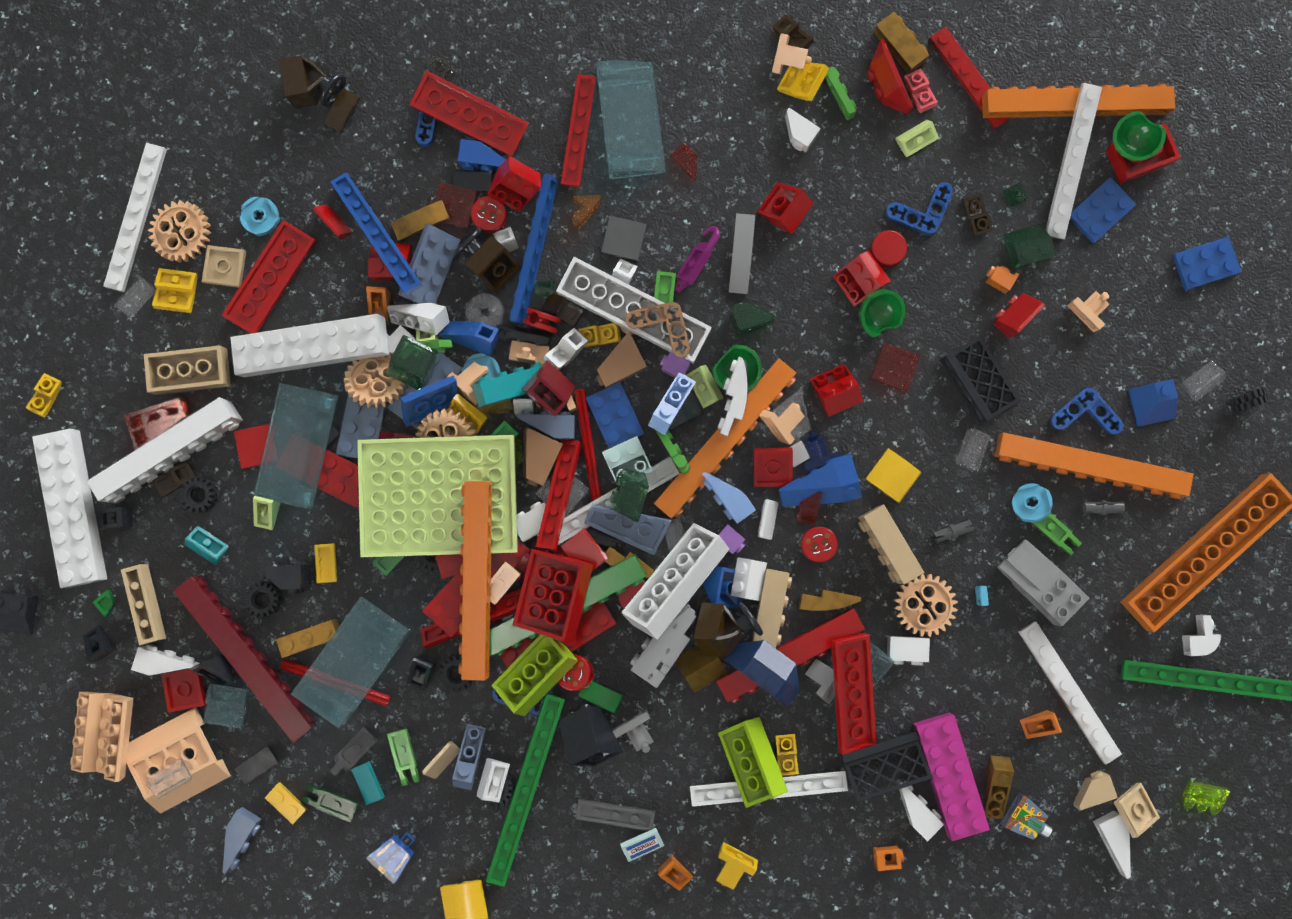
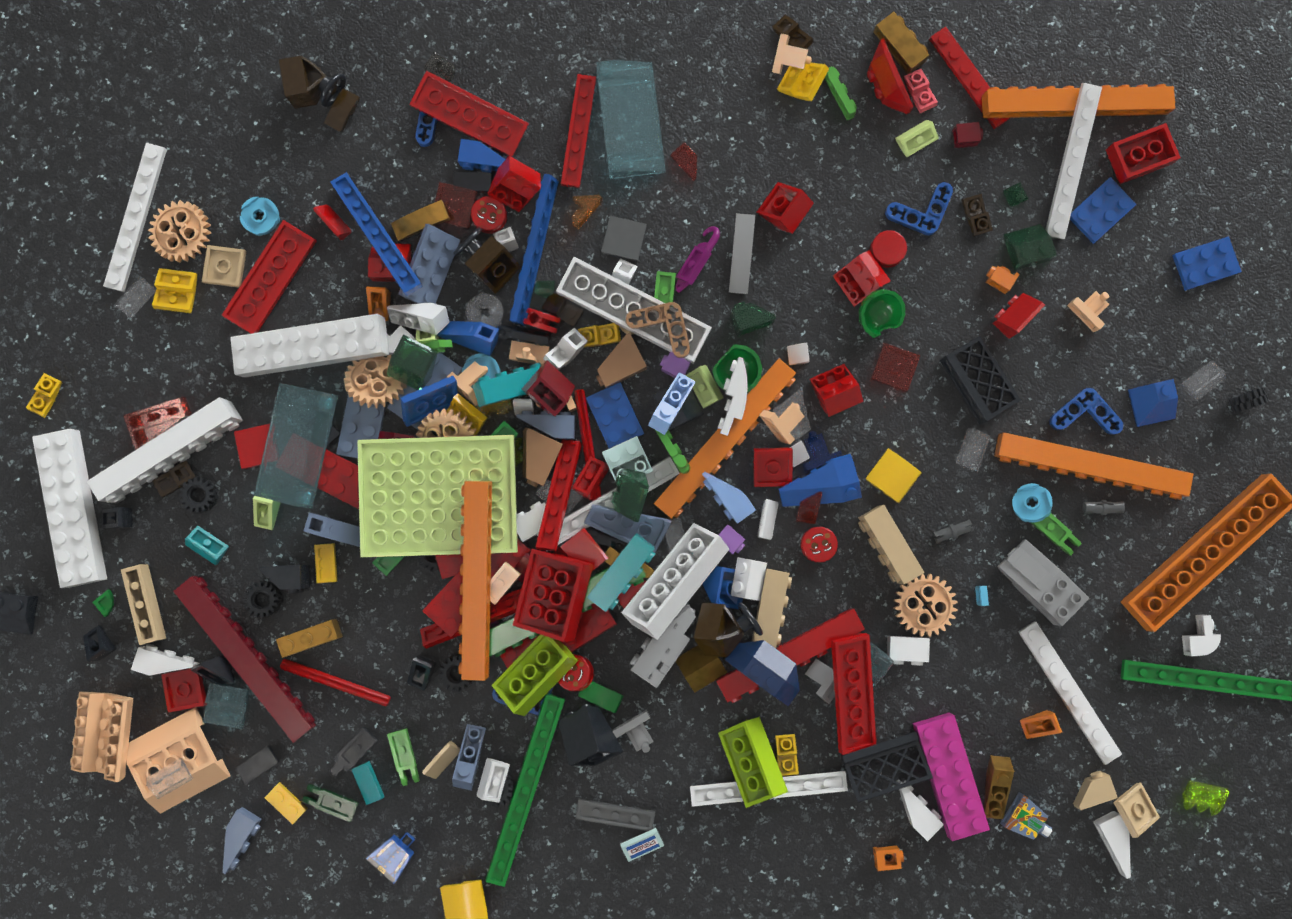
(187, 370): tan brick -> none
(333, 529): none -> sand blue slope
(351, 662): clear light blue slope -> none
(590, 477): none -> red slope
(622, 570): none -> teal brick
(674, 873): orange slope -> none
(736, 864): yellow piece -> none
(798, 354): none -> white slope
(800, 130): white slope -> none
(827, 601): pearl gold slope -> none
(967, 134): none -> dark red brick
(1138, 137): green cylinder -> none

